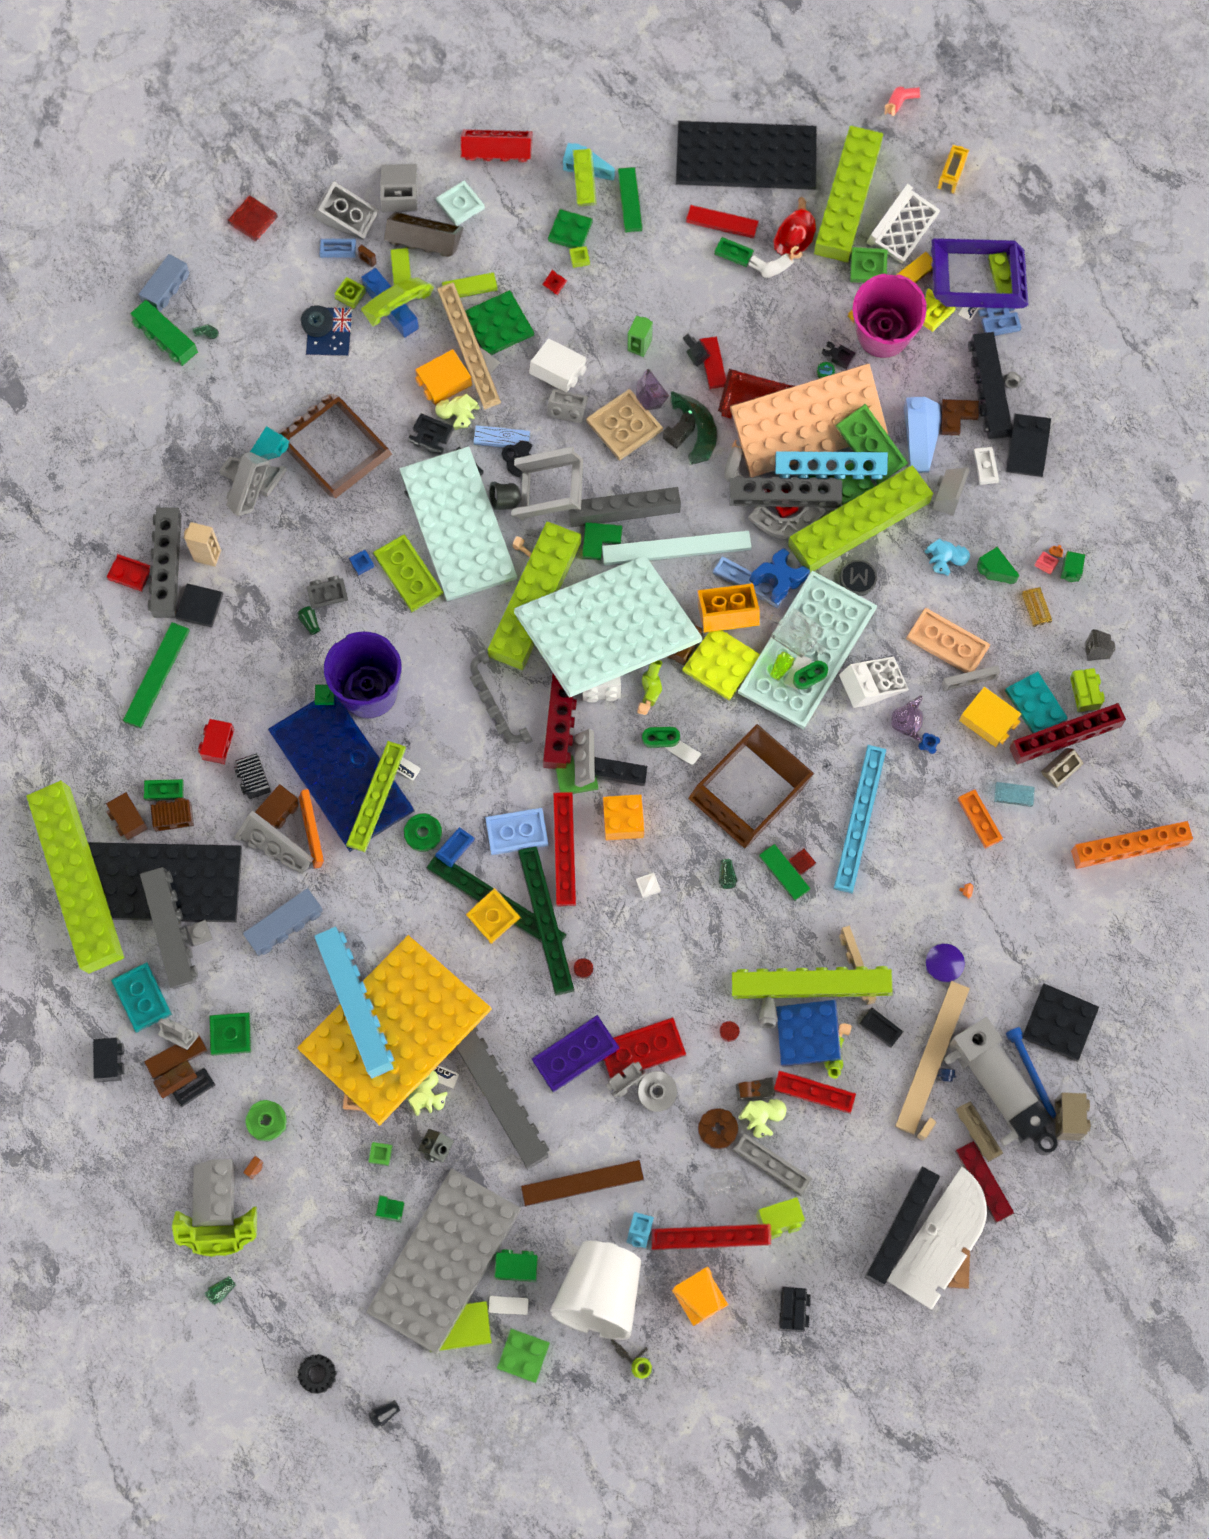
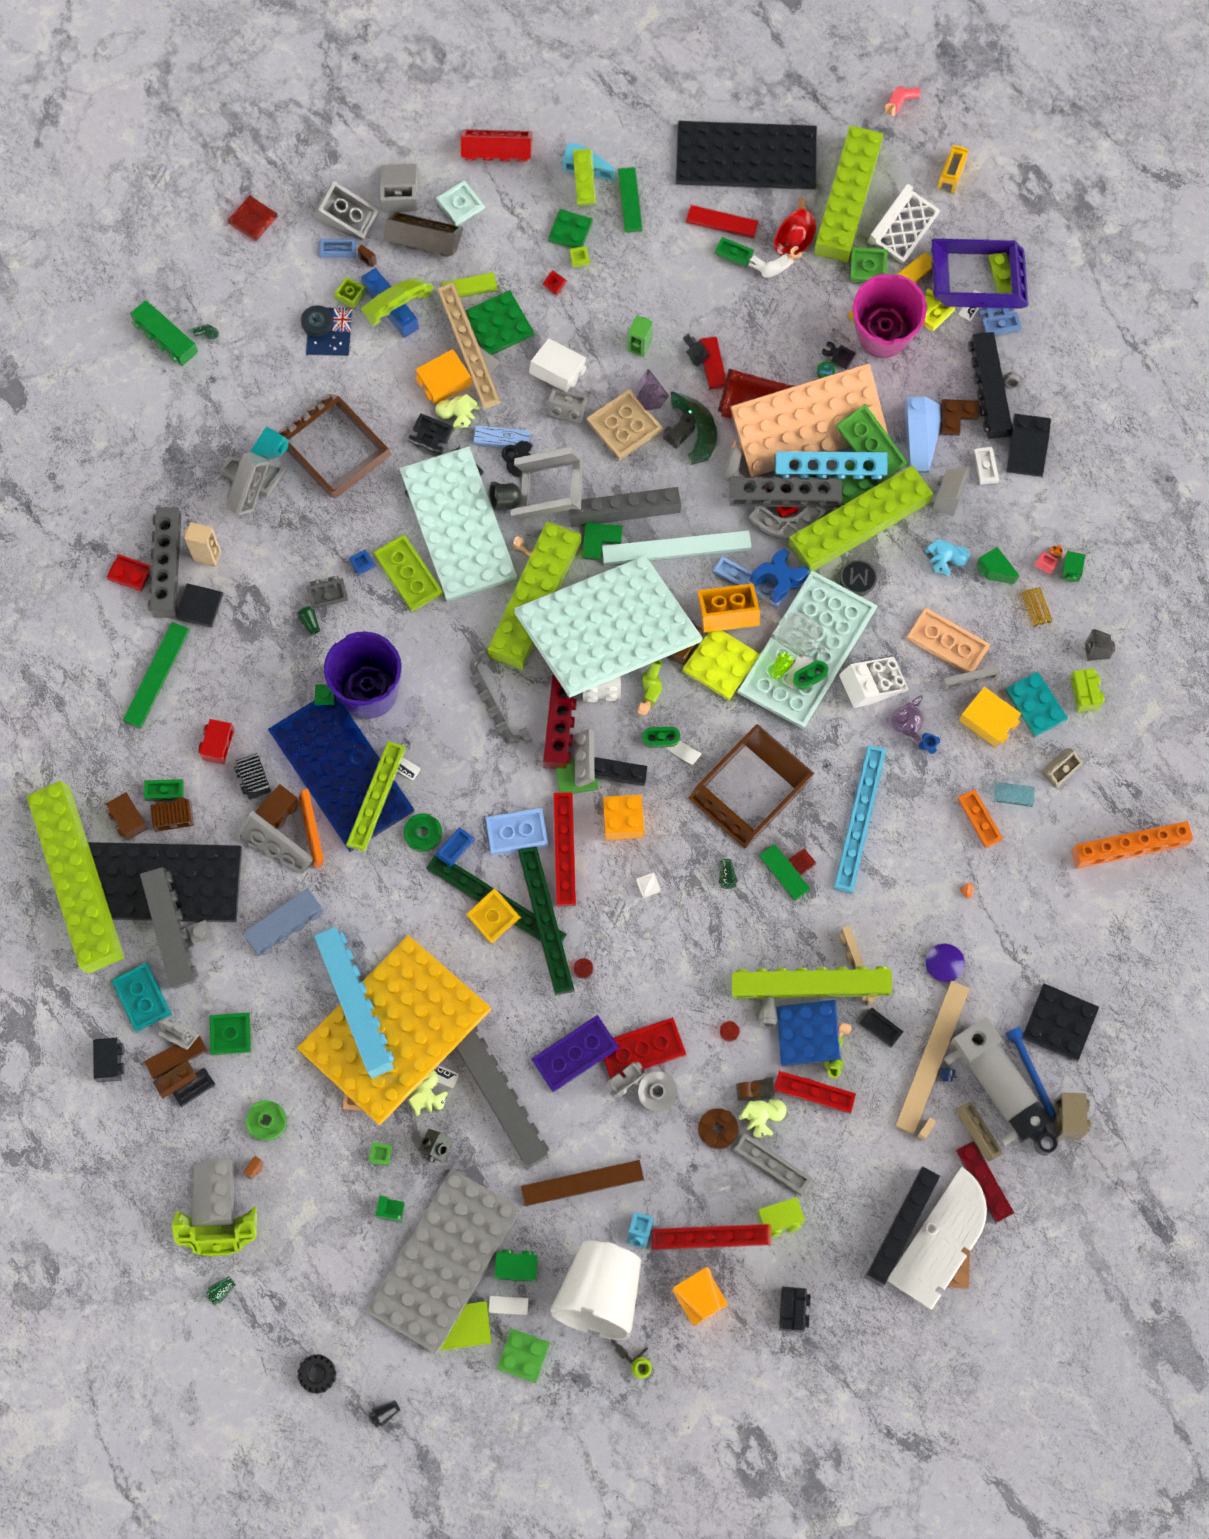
(165, 282): sand blue brick -> none
(400, 265): lime tile -> none
(1067, 733): dark red brick -> none

